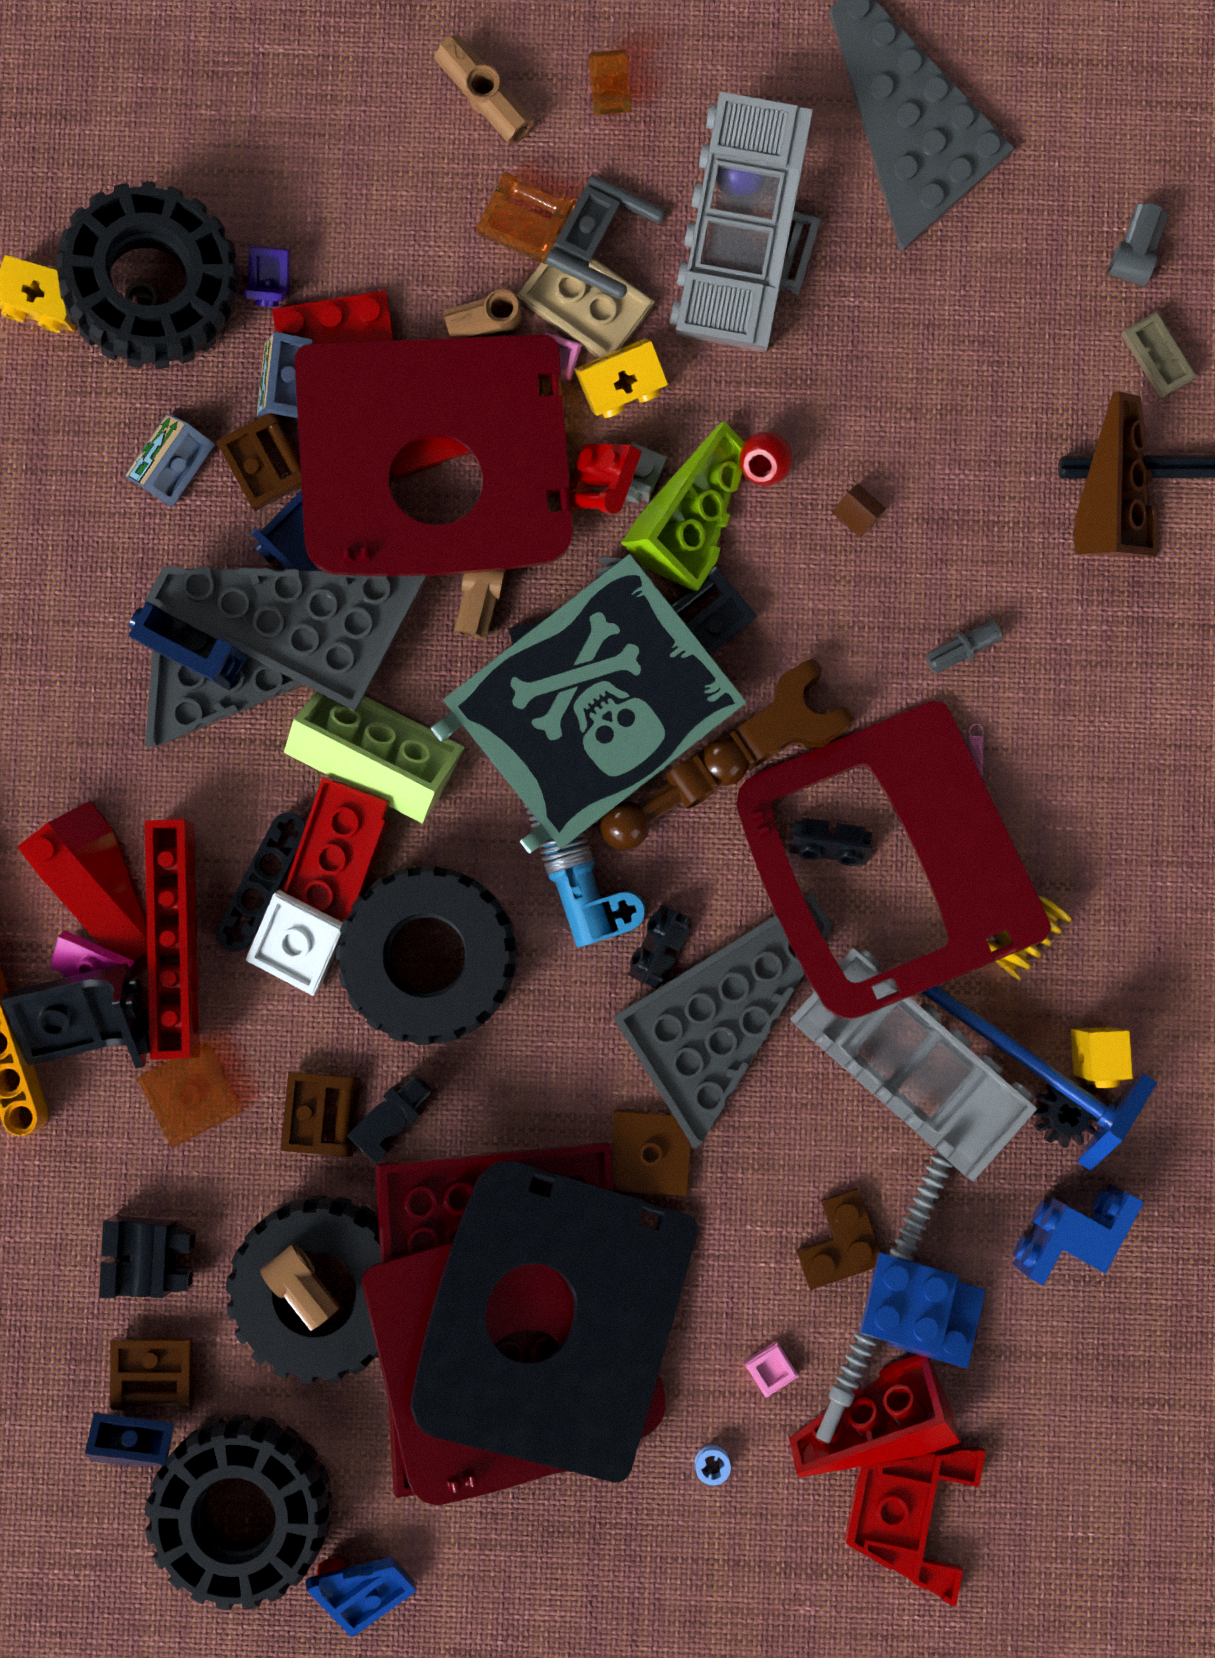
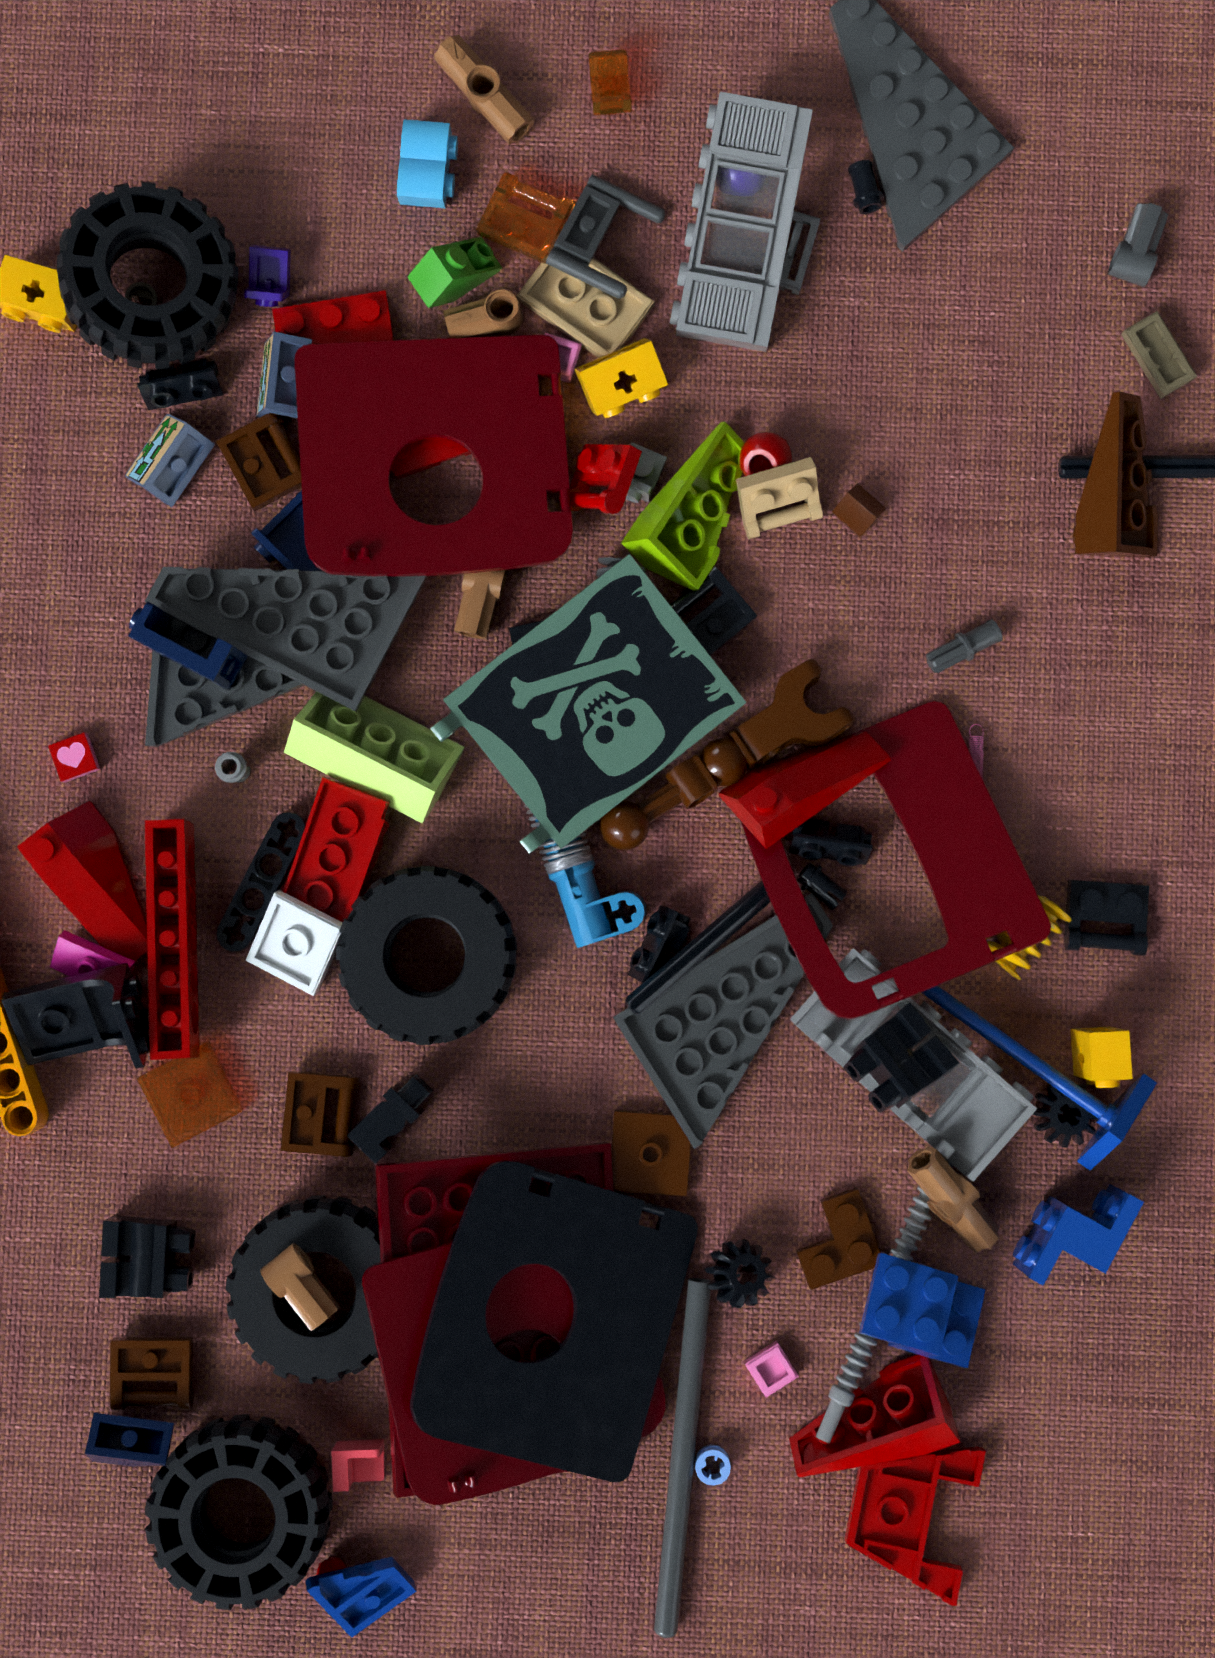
(74, 757): none -> tile
(164, 388): none -> black hinge
(224, 764): none -> light grey pin
(357, 1463): none -> coral panel
(425, 164): none -> medium azure brick
(453, 271): none -> bright green slope
(682, 1458): none -> dark grey piece
(697, 950): none -> black axle
(752, 1271): none -> black gear
(776, 489): none -> tan plate
(792, 790): none -> red wedge
(819, 884): none -> black pin
(867, 196): none -> black pin
(894, 1065): none -> black hips
(953, 1199): none -> medium nougat piece
(1107, 904): none -> black plate

